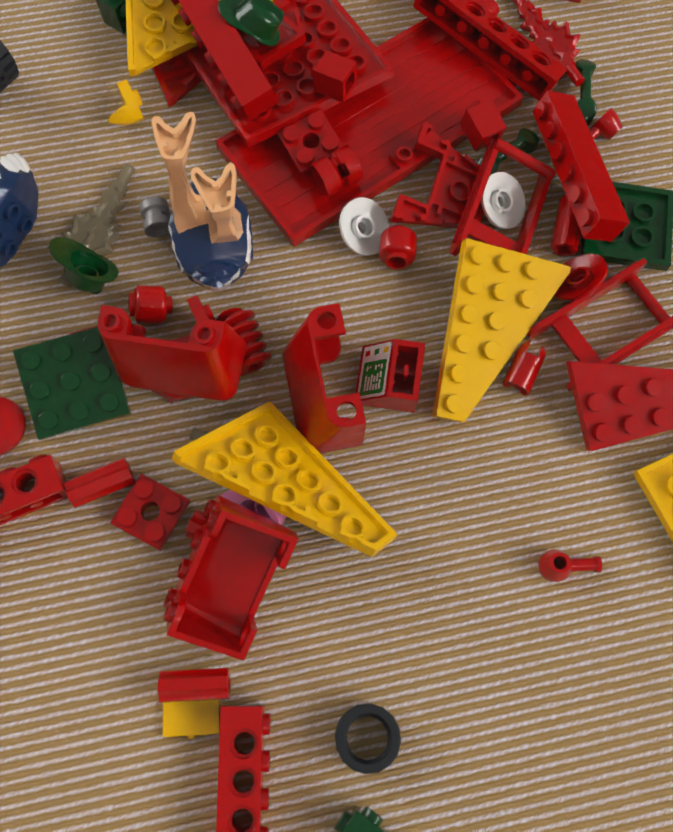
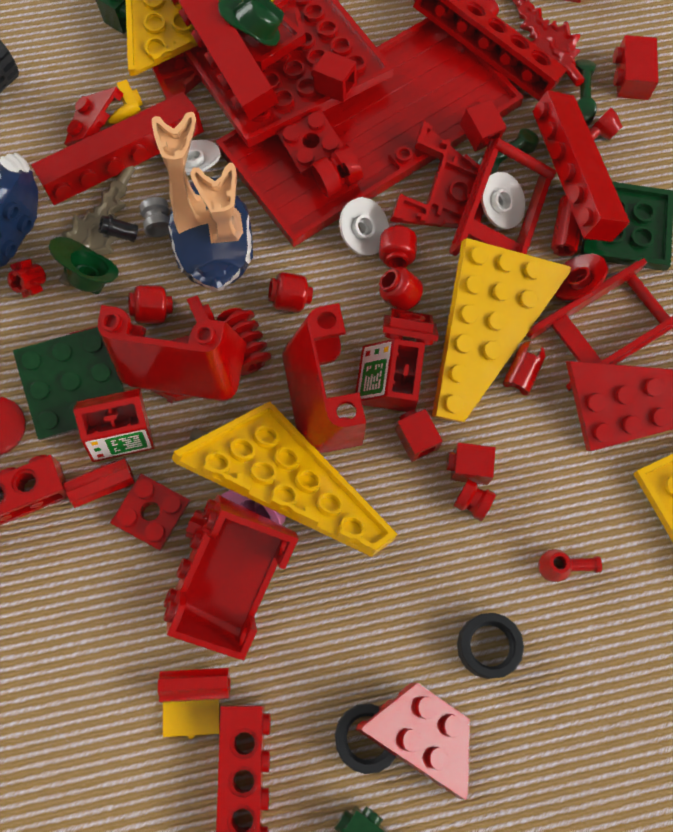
(26, 278): none -> red gear
(90, 114): none -> red wing
(109, 150): none -> red brick
(112, 227): none -> black pin
(114, 425): none -> red slope
(202, 155): none -> white dish
(289, 292): none -> red head
(400, 288): none -> red head
(410, 324): none -> red piece
(418, 434): none -> red brick
(425, 736): none -> wing
(471, 463): none -> red brick
(475, 500): none -> red wheel
(515, 642): none -> black tyre
(636, 67): none -> red brick

